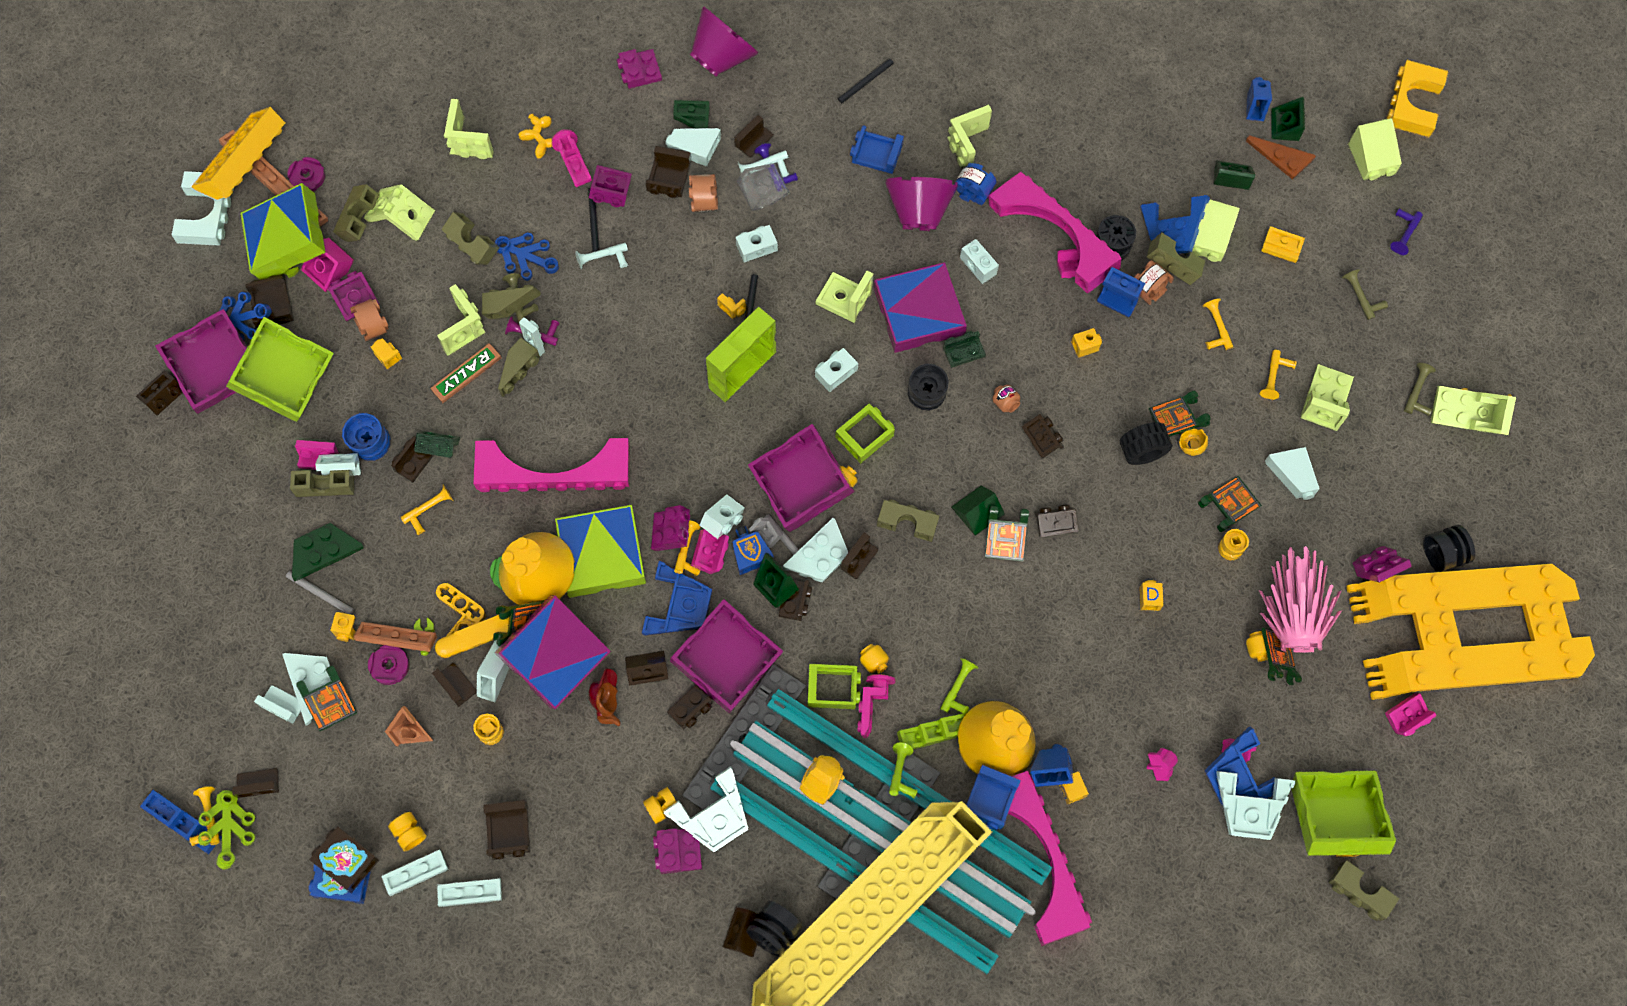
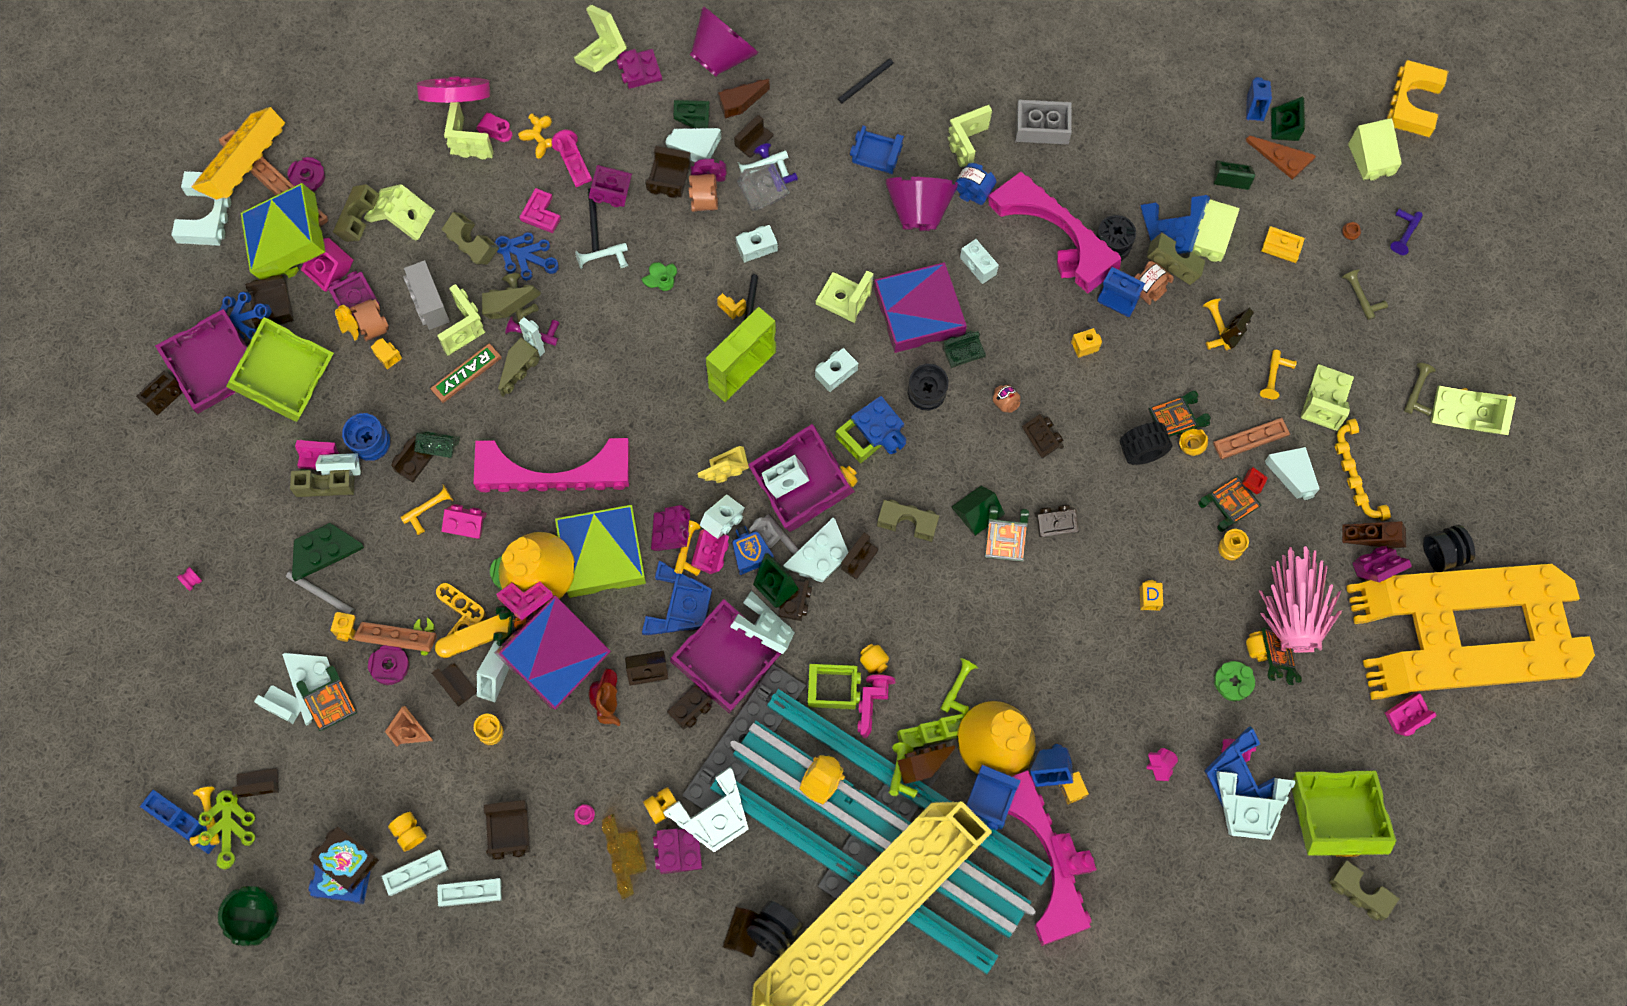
(189, 578): none -> dark pink wheel
(248, 915): none -> dark green piece
(347, 321): none -> yellow plate
(425, 295): none -> light grey brick
(453, 89): none -> dark pink brick
(463, 521): none -> dark pink bracket
(495, 127): none -> dark pink piece
(524, 603): none -> dark pink plate
(536, 213): none -> dark pink plate
(584, 814): none -> dark pink plate
(604, 48): none -> yellowish green bracket
(625, 855): none -> clear yellow bracket
(660, 276): none -> bright green plate
(708, 166): none -> magenta plate
(725, 465): none -> light yellow bracket
(739, 99): none -> reddish brown slope
(768, 627): none -> light aqua wing
(785, 476): none -> light aqua brick
(880, 425): none -> blue plate
(925, 764): none -> reddish brown slope
(1043, 122): none -> light grey brick
(1070, 861): none -> dark pink plate
(1236, 328): none -> dark brown bracket
(1243, 674): none -> bright green plate
(1251, 438): none -> nougat tile
(1254, 480): none -> red plate
(1351, 231): none -> dark orange plate
(1355, 480): none -> yellow bar
(1375, 534): none -> reddish brown slope

